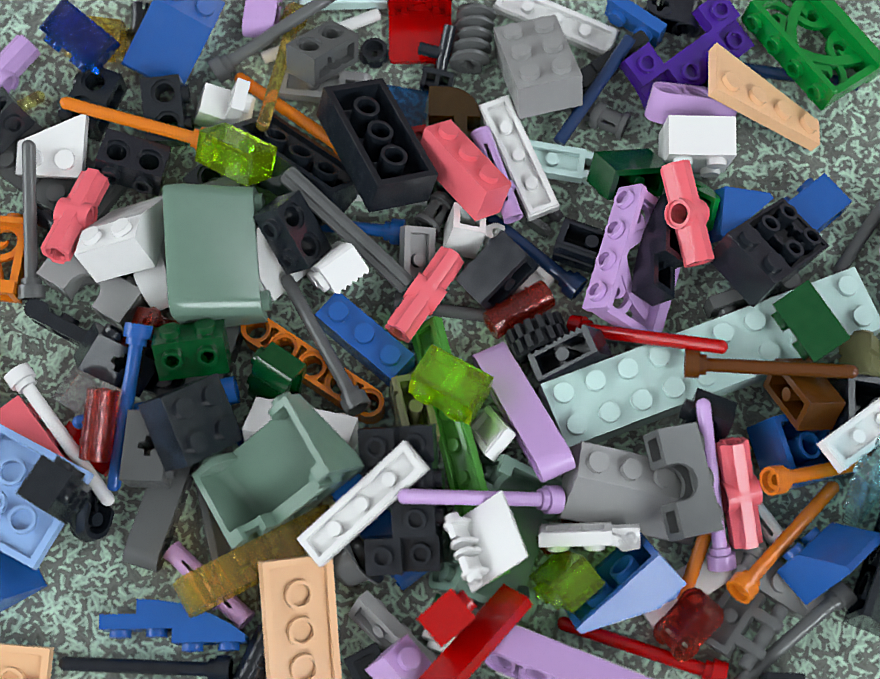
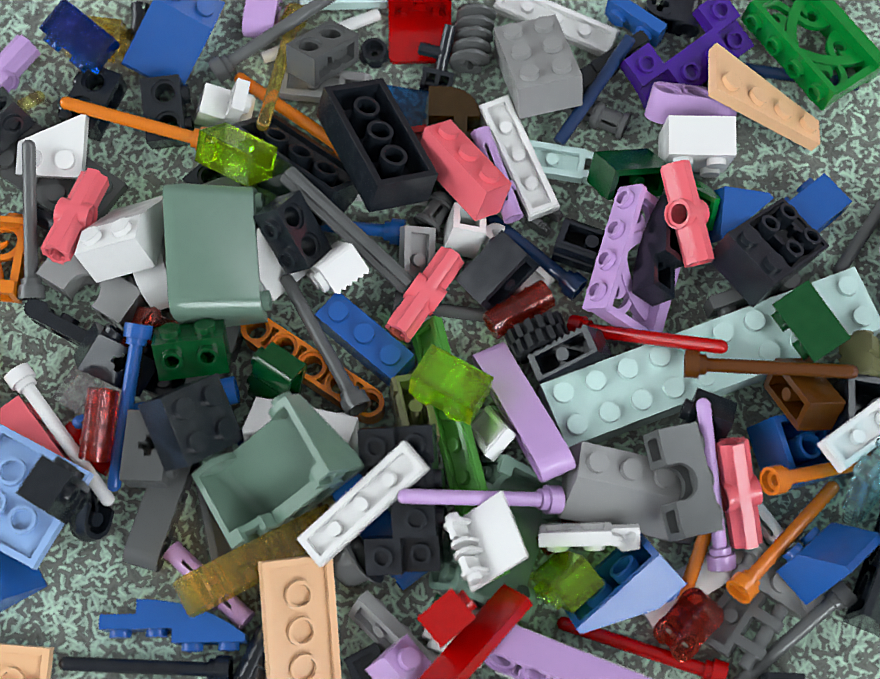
(128, 157): black brick -> none

